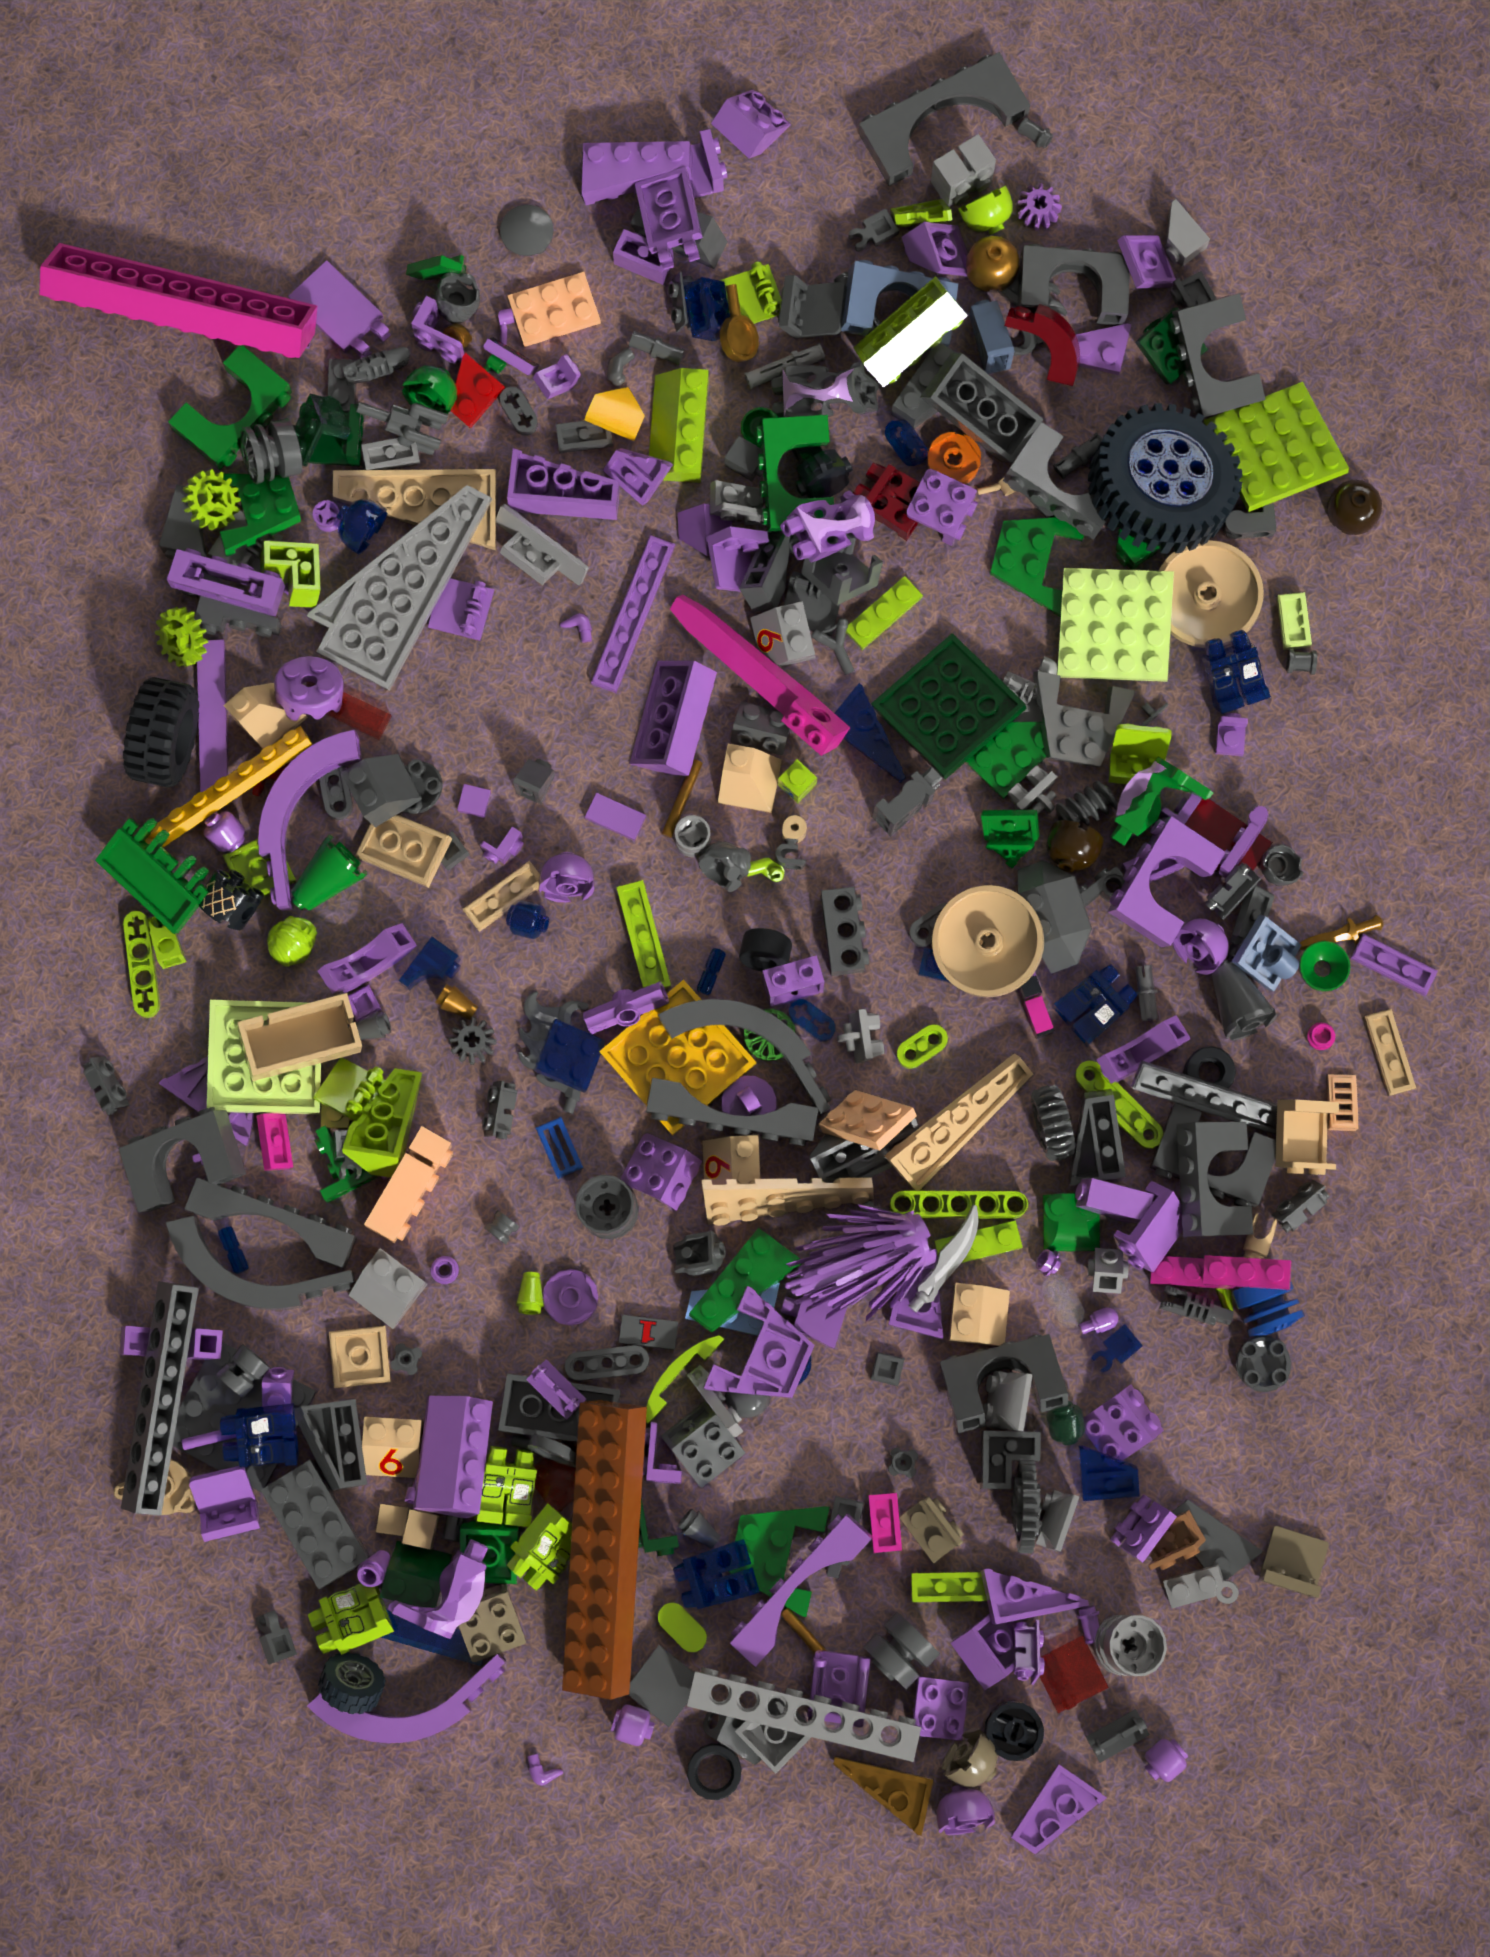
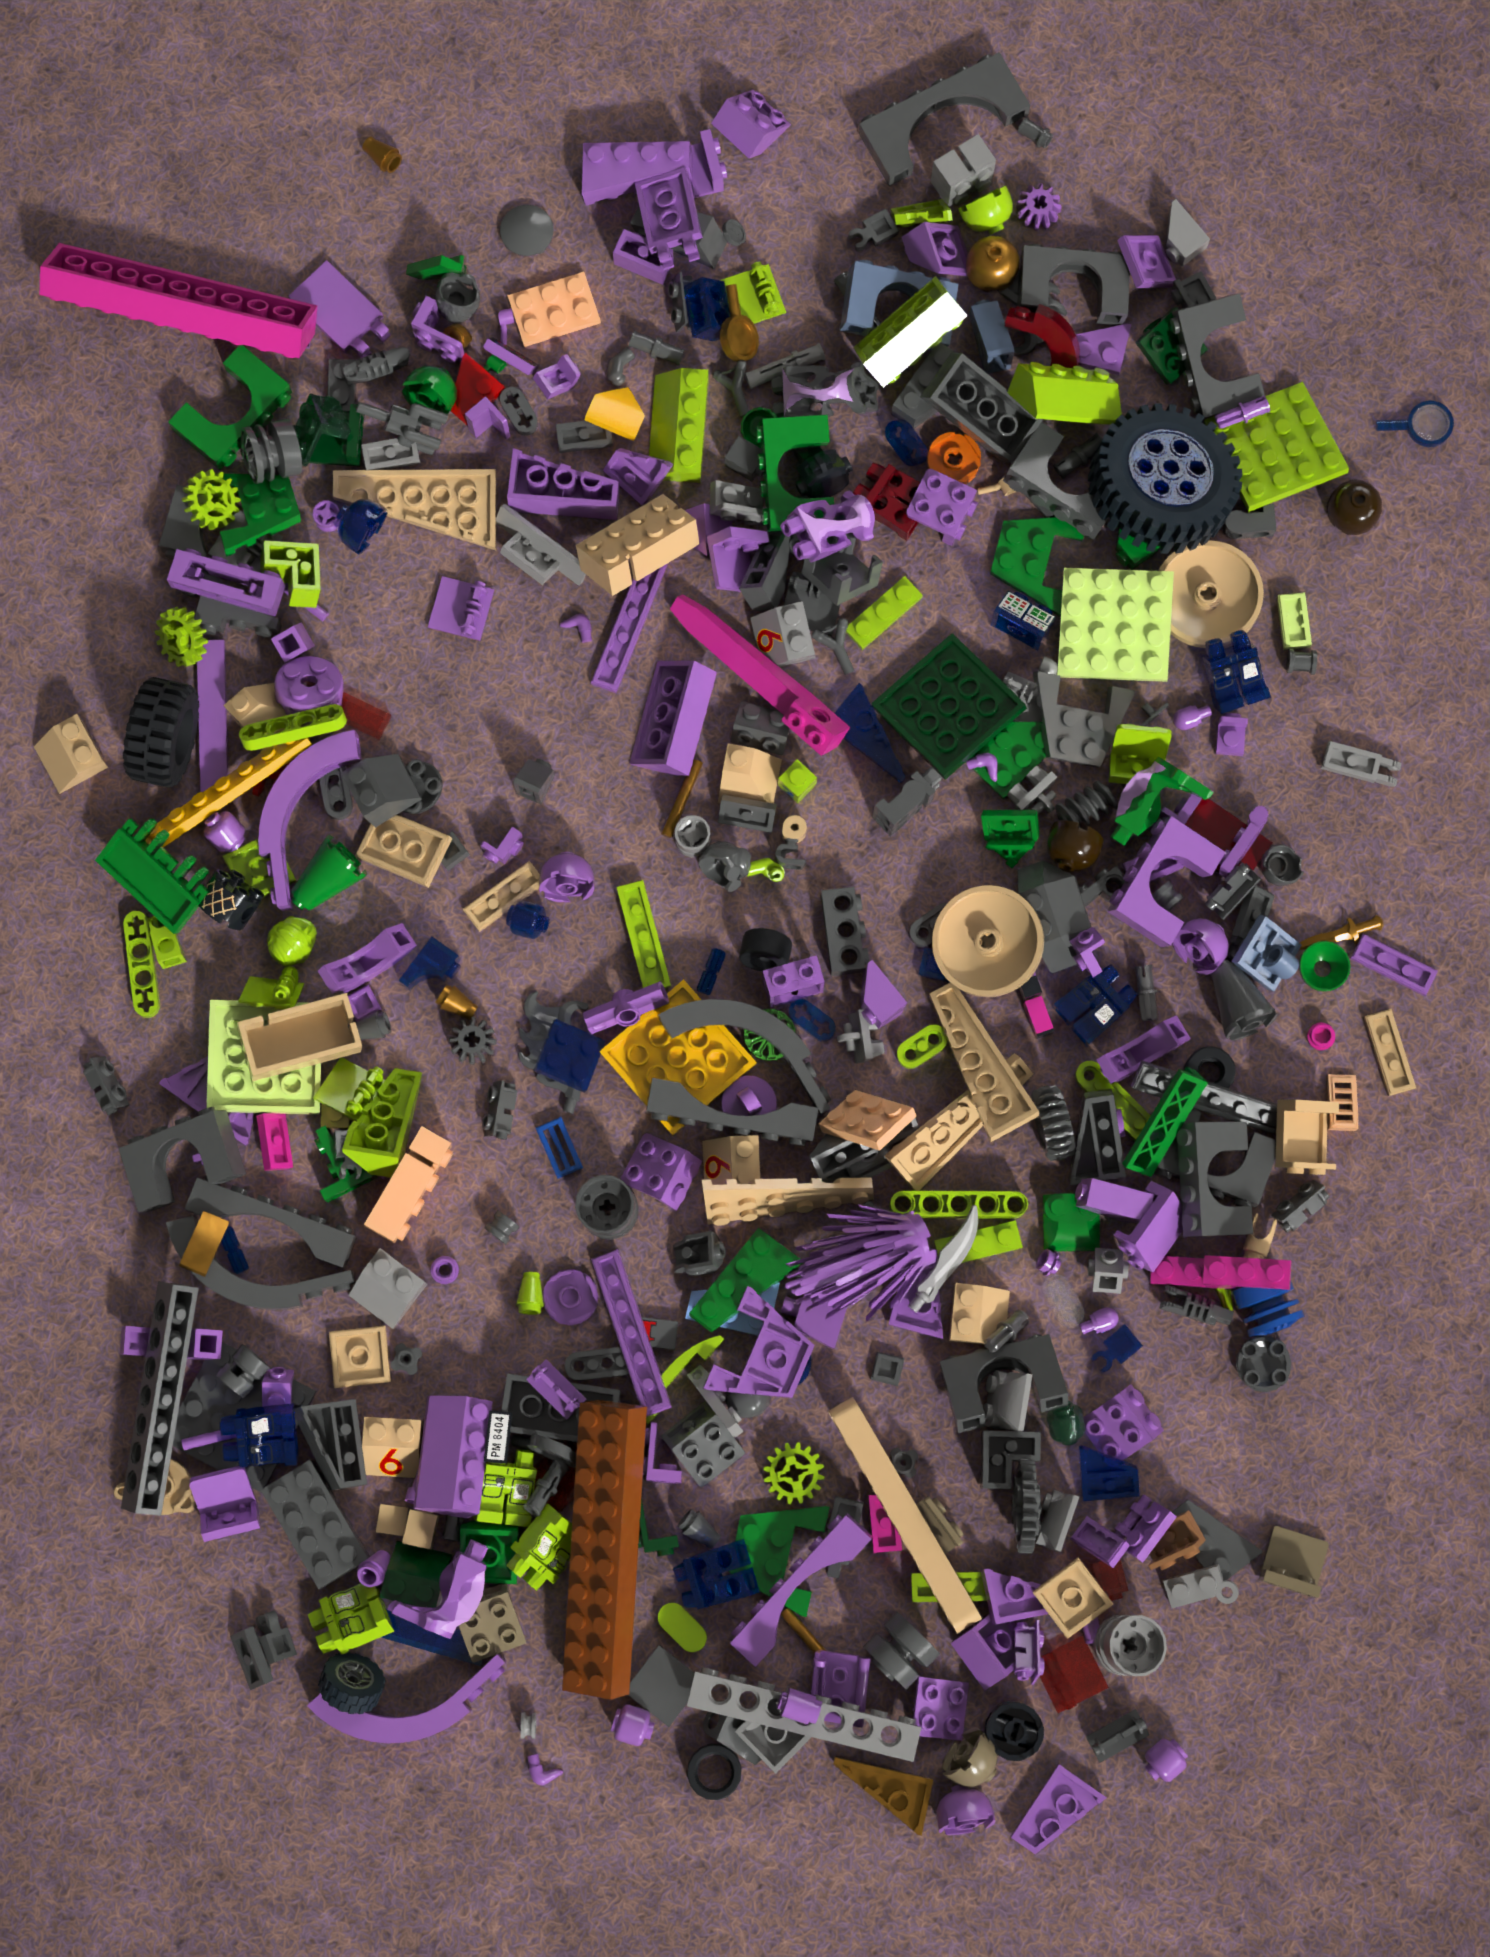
(69, 754): none -> tan slope
(204, 1243): none -> pearl gold slope
(252, 1658): none -> dark grey plate
(255, 737): none -> lime beam
(273, 992): none -> lime hinge
(292, 642): none -> medium lavender brick
(383, 155): none -> pearl gold cone
(388, 602): light grey wing -> none
(474, 801): medium lavender tile -> none
(483, 416): none -> medium lavender panel
(497, 1437): none -> sticker
(528, 1725): none -> light grey bush
(546, 1487): none -> dark grey pin
(615, 816): medium lavender tile -> none
(631, 1332): none -> medium lavender tile
(646, 536): none -> tan piece
(734, 232): none -> dark grey piece
(734, 385): none -> dark grey piece
(747, 813): none -> dark grey plate
(790, 1459): none -> lime gear
(799, 1706): none -> medium lavender brick
(811, 308): dark grey bracket -> none
(879, 997): none -> medium lavender slope
(904, 1515): none -> tan beam
(982, 760): none -> medium lavender animal
(990, 1080): none -> tan wing
(1007, 1330): none -> flat silver axle
(1023, 619): none -> clear blue slope
(1066, 393): none -> lime slope
(1072, 1597): none -> tan tile
(1083, 945): none -> medium lavender bracket
(1100, 1542): none -> medium lavender plate
(1110, 1579): none -> clear red brick
(1120, 1122): none -> medium lavender piece
(1165, 1121): none -> green fence
(1167, 897): none -> dark grey wheel
(1190, 716): none -> medium lavender cylinder
(1243, 412): none -> medium lavender axle
(1358, 763): none -> light grey hinge
(1427, 424): none -> piece

